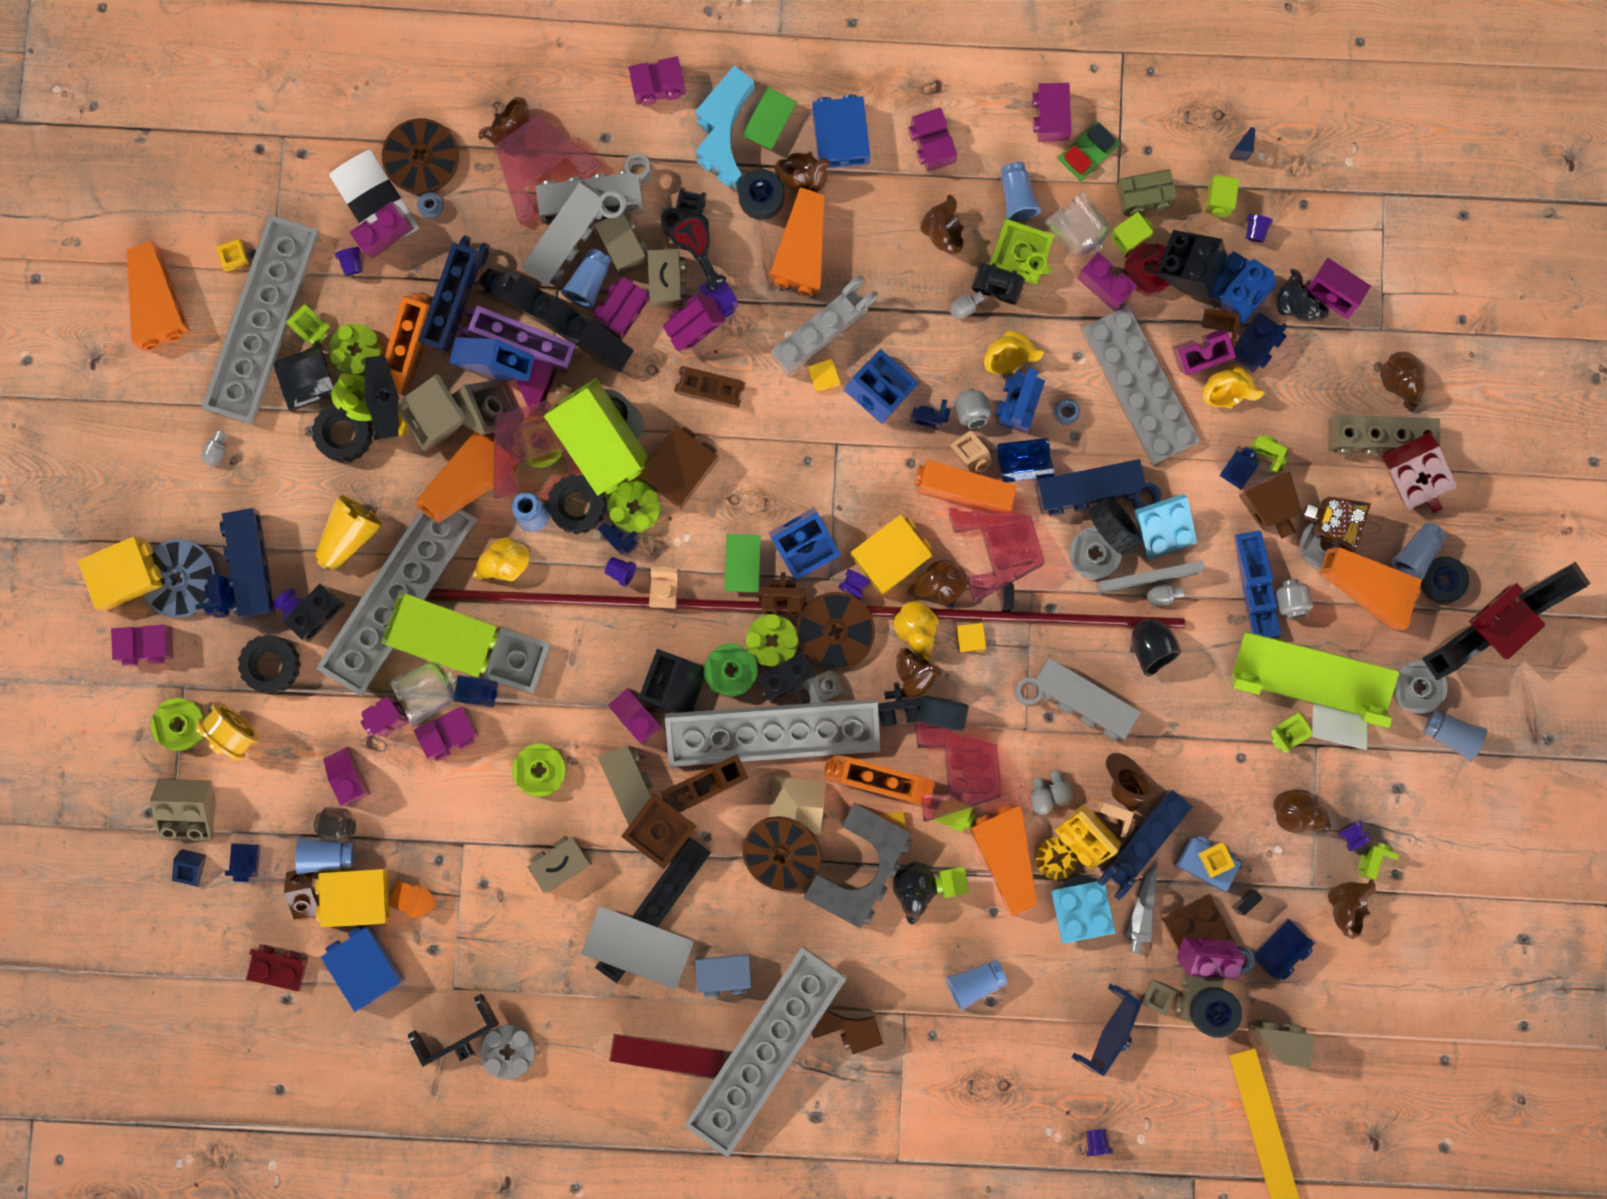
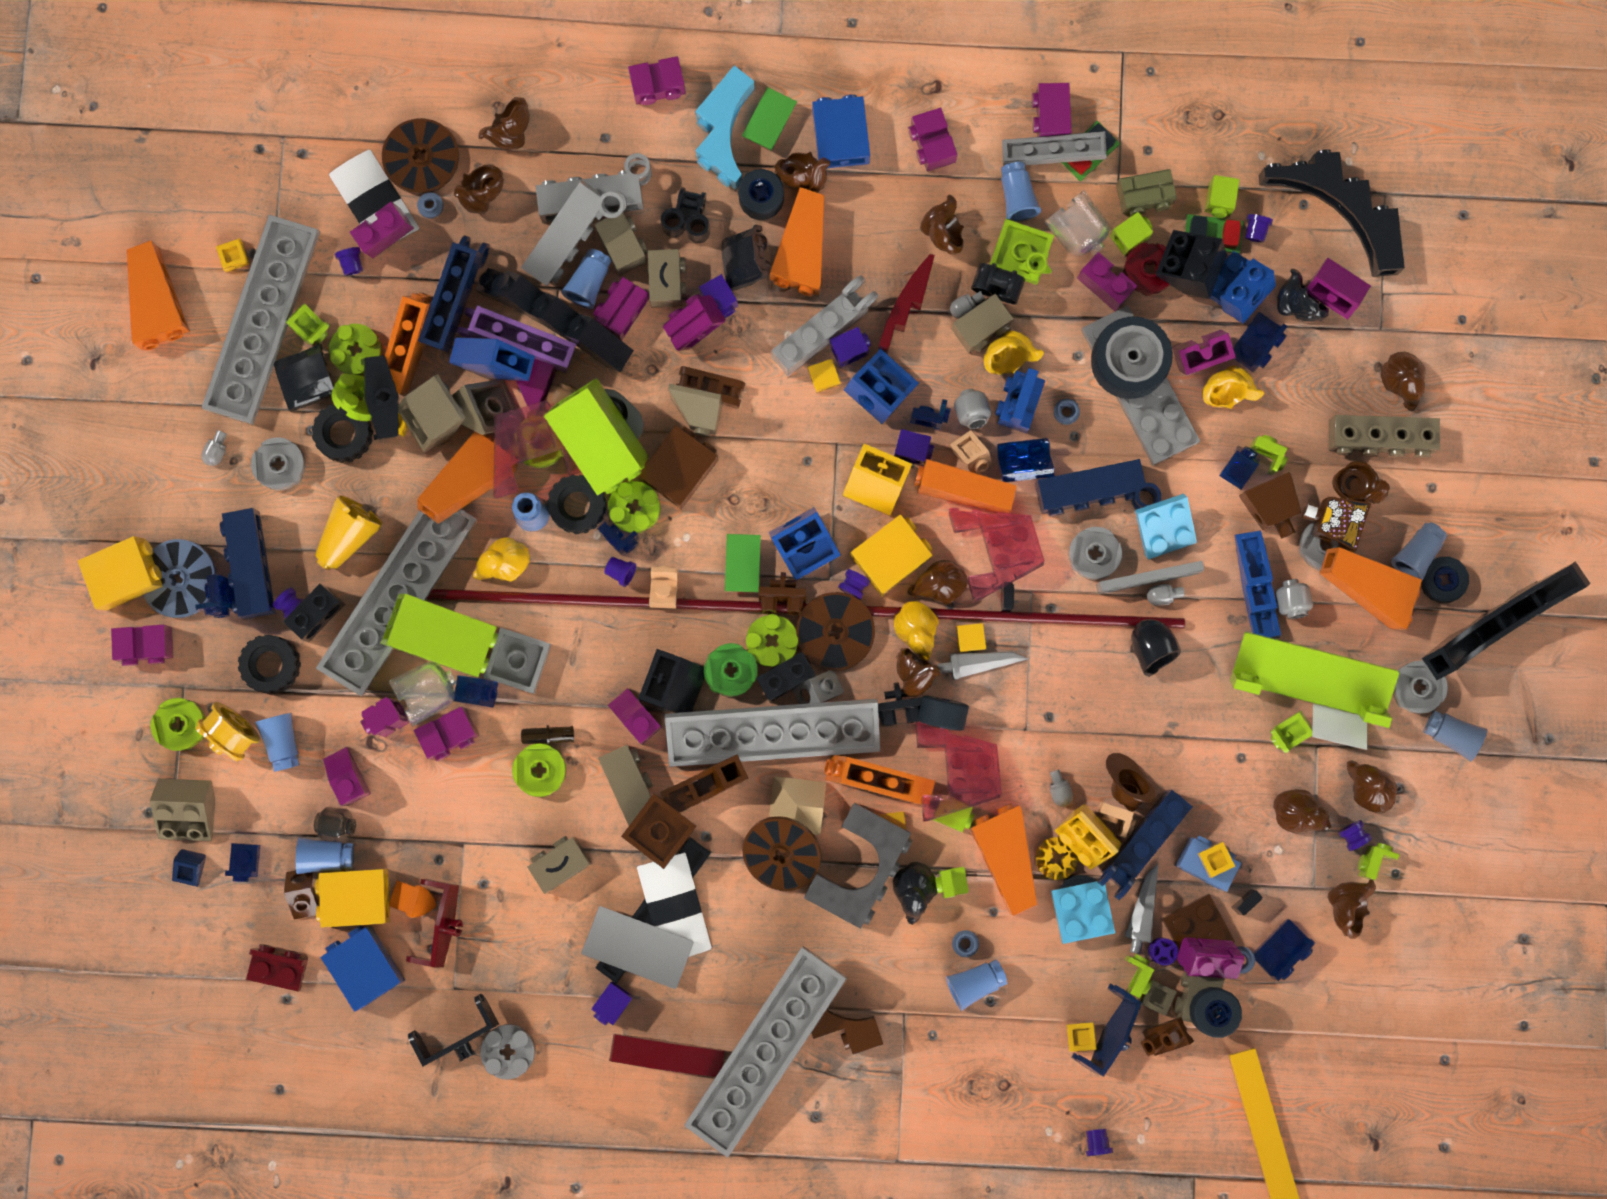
(279, 741): none -> medium blue plant
(290, 473): none -> light grey plate
(444, 925): none -> dark red piece
(480, 188): none -> reddish brown hair
(533, 152): clear pink wing -> none
(547, 735): none -> dark brown axle
(611, 1004): none -> dark purple brick
(674, 901): none -> white sticker
(693, 236): black piece -> none
(698, 408): none -> dark tan slope
(723, 974): sand blue brick -> none
(745, 258): none -> black slope
(850, 346): none -> dark purple brick
(877, 479): none -> yellow slope
(910, 297): none -> dark red slope
(914, 447): none -> dark purple brick
(972, 663): none -> light grey bar
(974, 943): none -> sand blue plate
(982, 324): none -> dark tan brick
(1041, 797): light grey cylinder -> none
(1055, 148): none -> light grey tile
(1081, 1037): none -> yellow plate
(1082, 698): light grey hinge -> none
(1115, 526): black tyre -> none
(1141, 980): none -> lime bracket
(1150, 360): none -> wheel
(1166, 954): none -> dark purple wheel
(1166, 1037): none -> reddish brown hips
(1222, 228): none -> piece
(1222, 320): reddish brown bracket -> none
(1245, 146): dark blue slope -> none
(1285, 1045): dark tan slope -> none
(1323, 178): none -> black arch
(1360, 483): none -> reddish brown hair
(1372, 787): none -> reddish brown hair
(1419, 472): hinge -> none
(1507, 622): dark red bracket -> none

